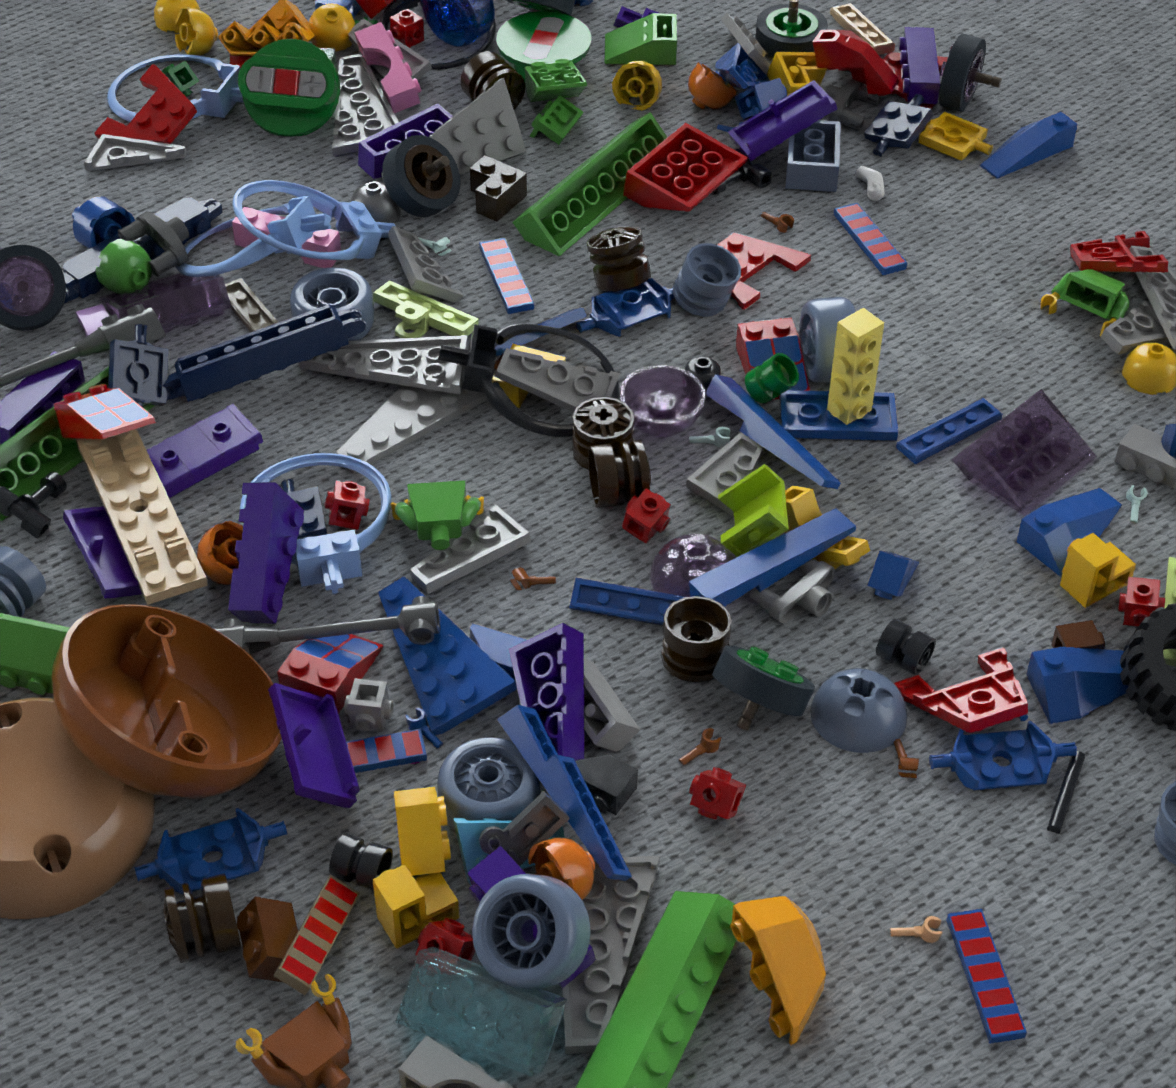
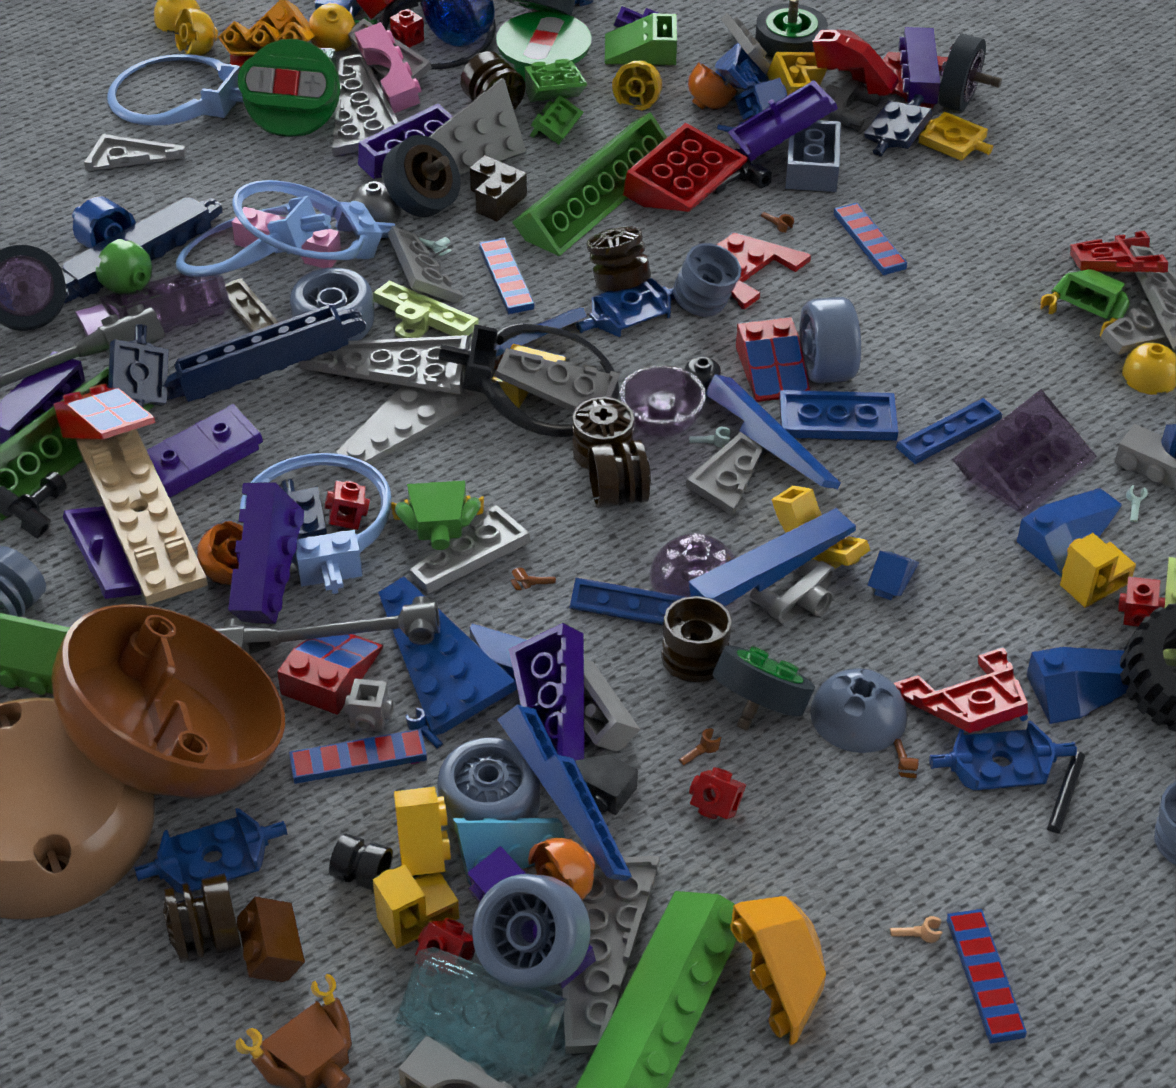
(160, 118): red wing -> none
(166, 234): dark grey connector -> none
(181, 77): green brick -> none
(315, 746): dark purple container -> none
(317, 935): tile -> none
(530, 827): dark grey hinge -> none
(646, 515): red brick -> none
(757, 509): lime panel -> none
(771, 378): green wheel -> none
(855, 21): tan tile -> none
(855, 366): light yellow brick -> none
(874, 182): white arm -> none
(903, 645): black wheel -> none
(1032, 145): blue wedge -> none
(1078, 635): reddish brown brick -> none

